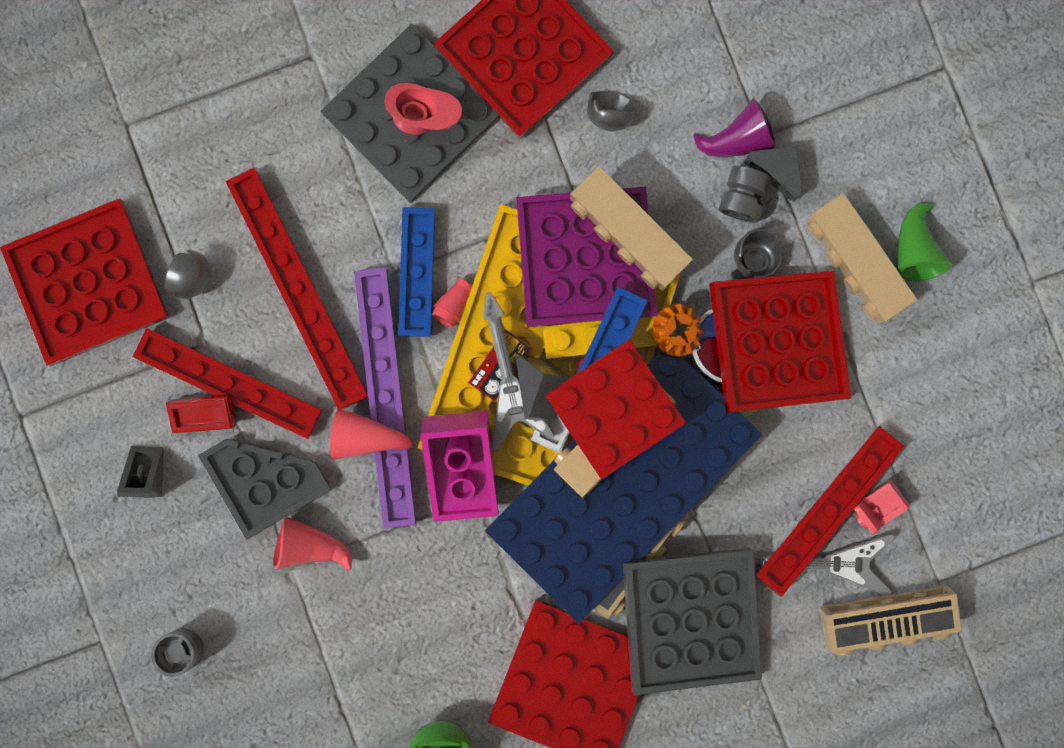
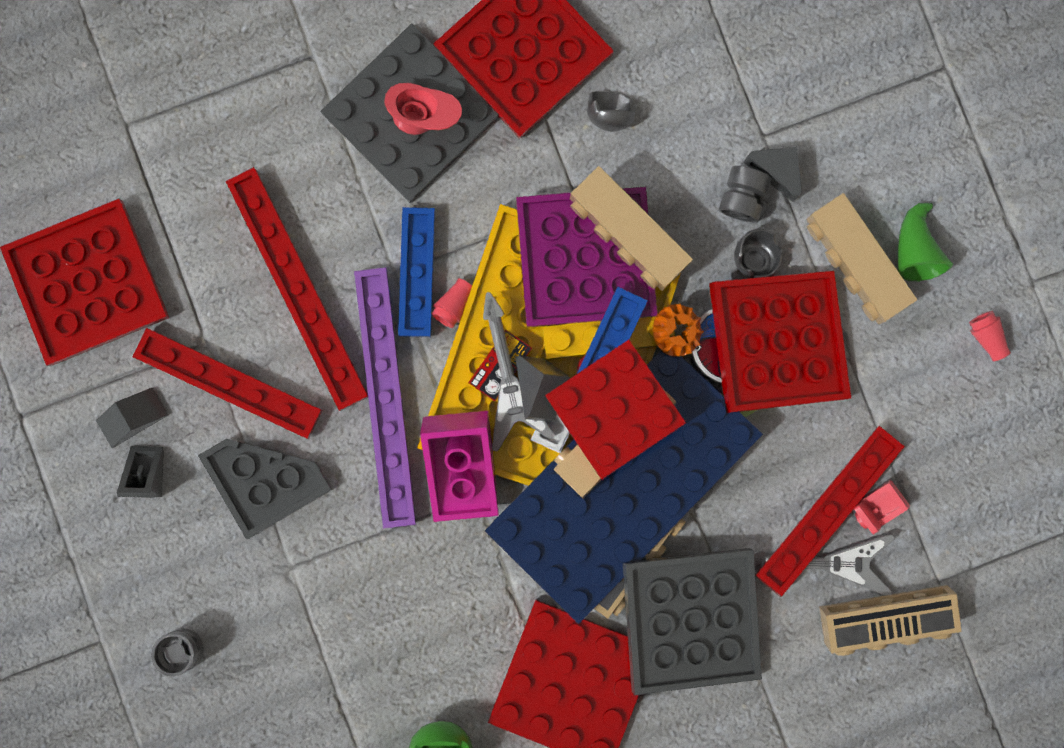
(131, 416): none -> dark grey slope
(187, 275): flat silver hair -> none
(201, 413): red tile -> none
(305, 544): coral hat -> none
(359, 435): coral hat -> none
(745, 134): magenta hat -> none
(990, 334): none -> coral cone

